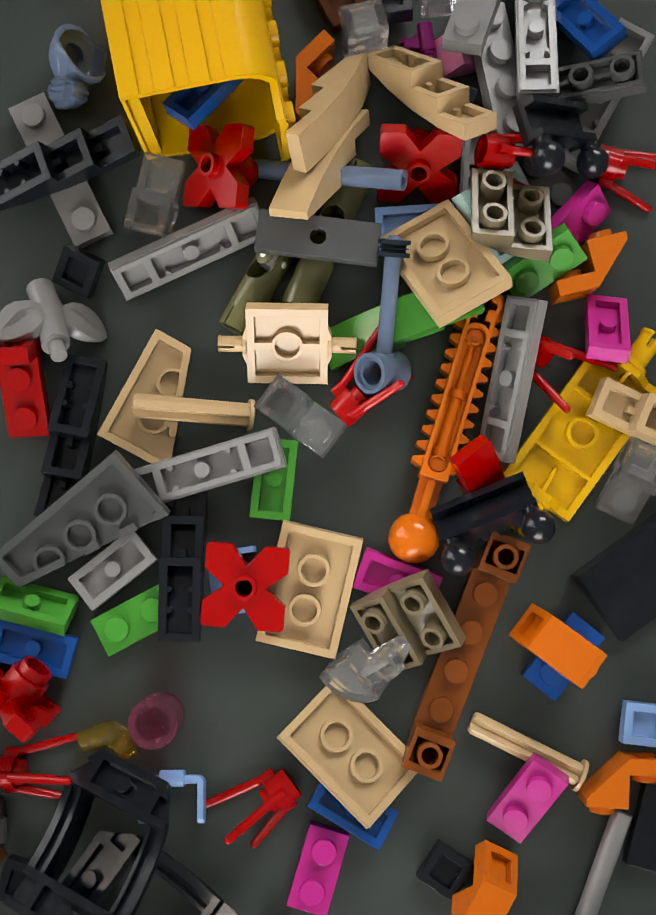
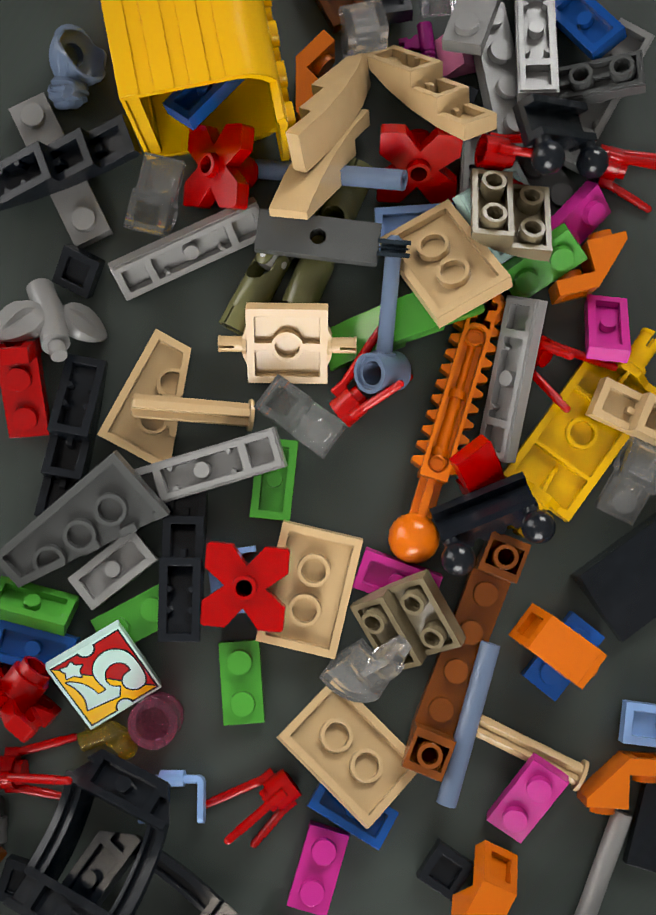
(103, 674): none -> tile
(241, 682): none -> bright green plate
(468, 723): none -> sand blue piece

